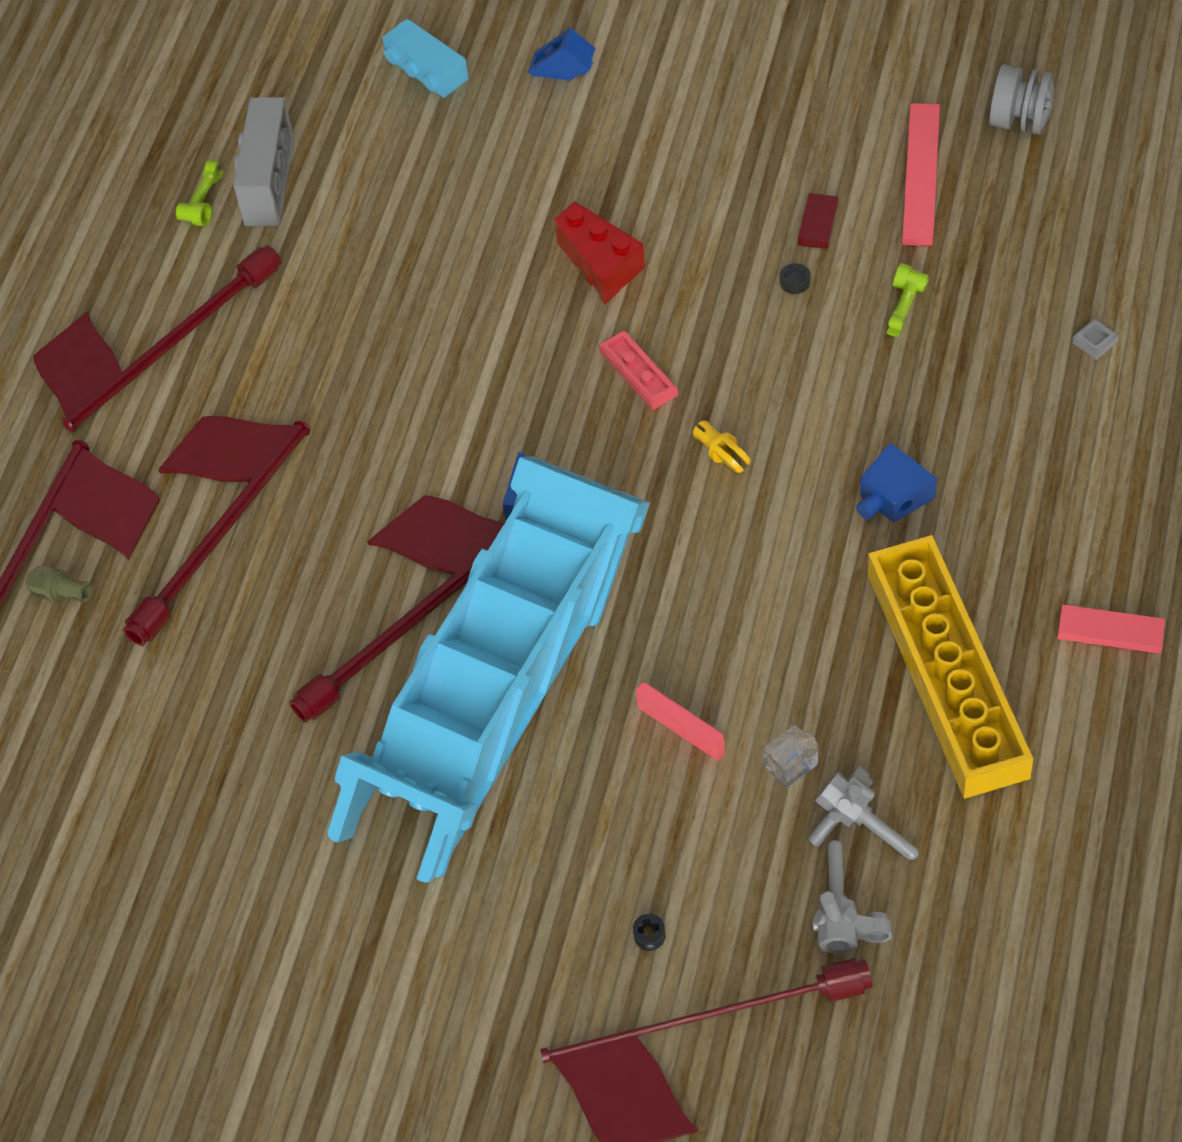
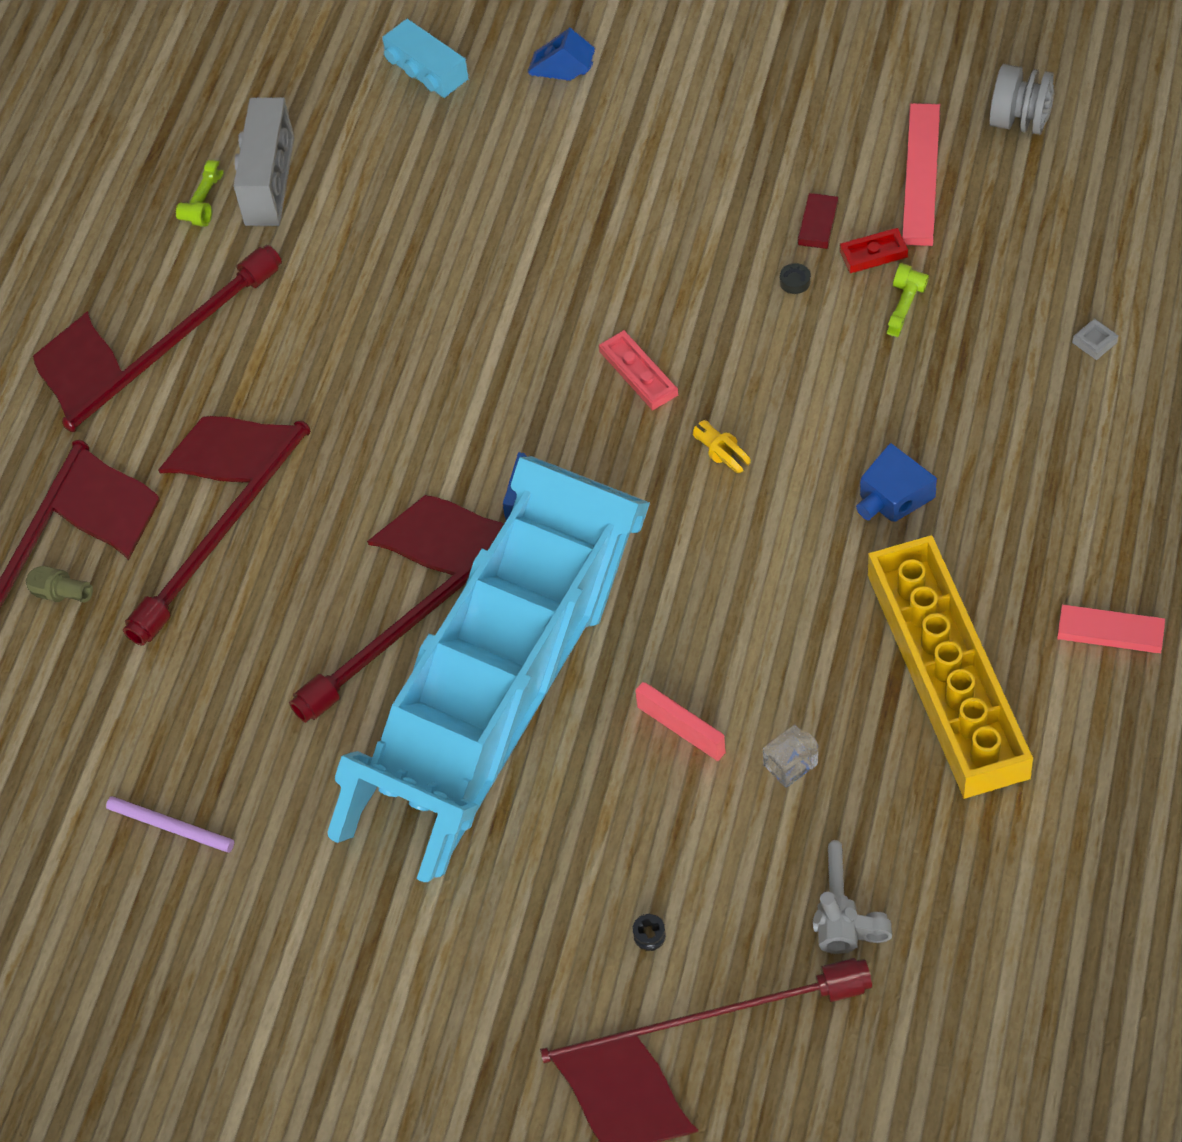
(170, 824): none -> lavender bar
(599, 249): red wedge -> none
(848, 803): light grey piece -> none
(873, 250): none -> red plate

